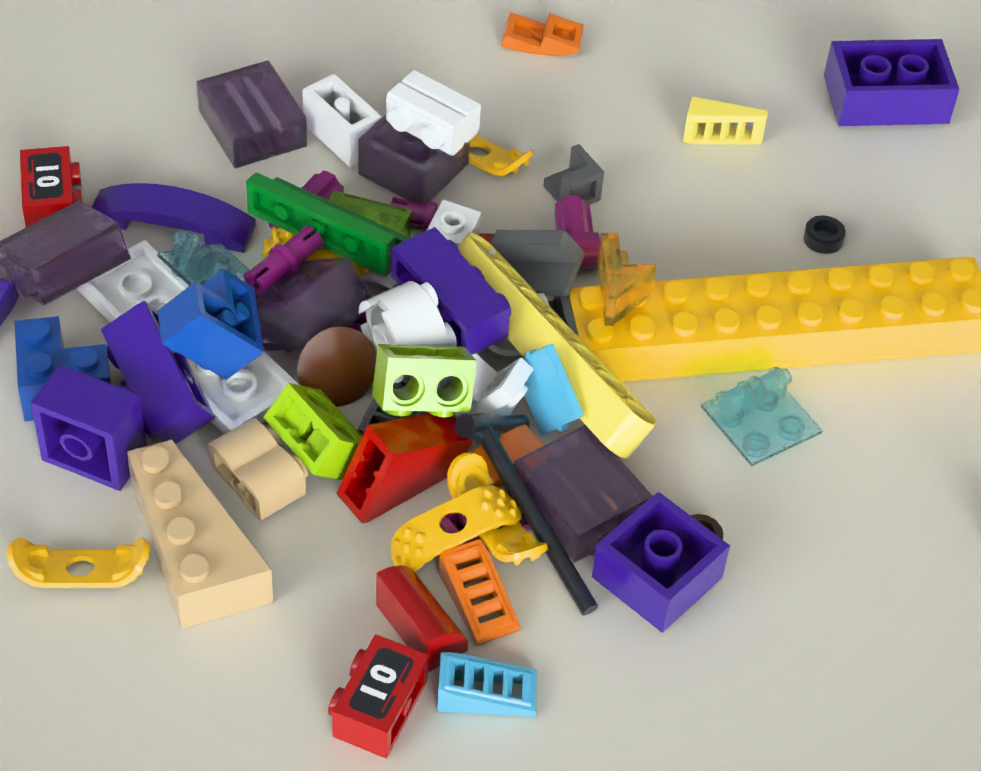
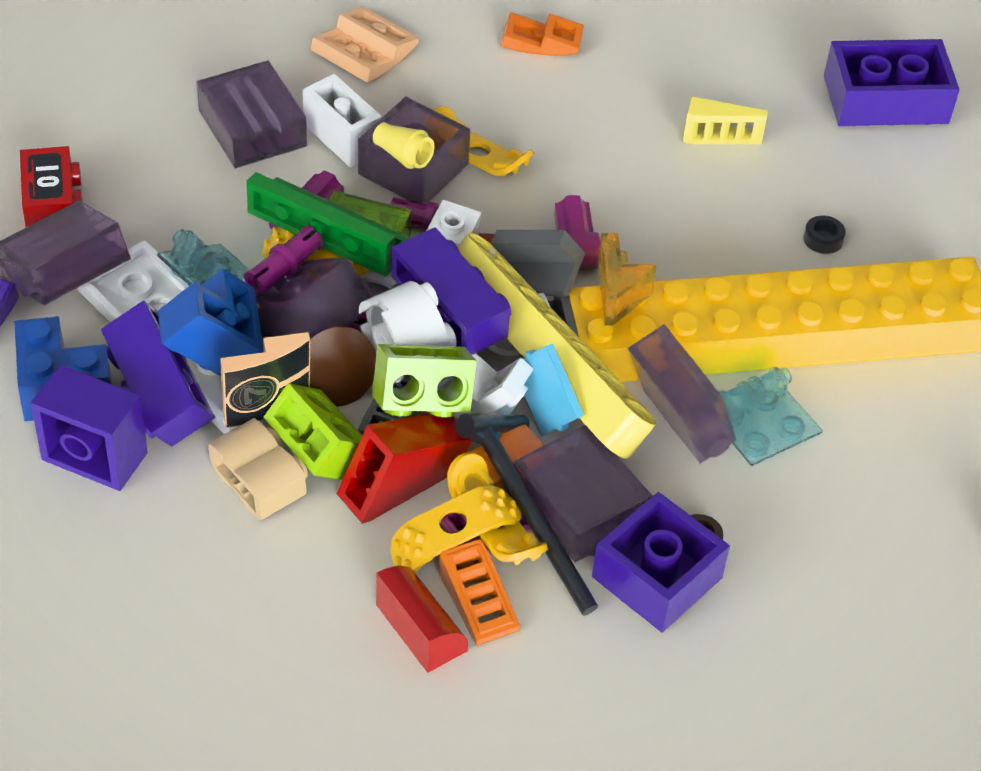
(48, 567): yellow piece -> none
(177, 209): dark purple slope -> none
(198, 545): tan wedge -> none
(257, 379): none -> slope
(364, 44): none -> light nougat slope
(378, 695): red brick -> none
(407, 145): none -> light yellow cone
(432, 113): white brick -> none
(468, 700): medium azure slope -> none
(581, 178): dark grey panel -> none
(682, 394): none -> brick

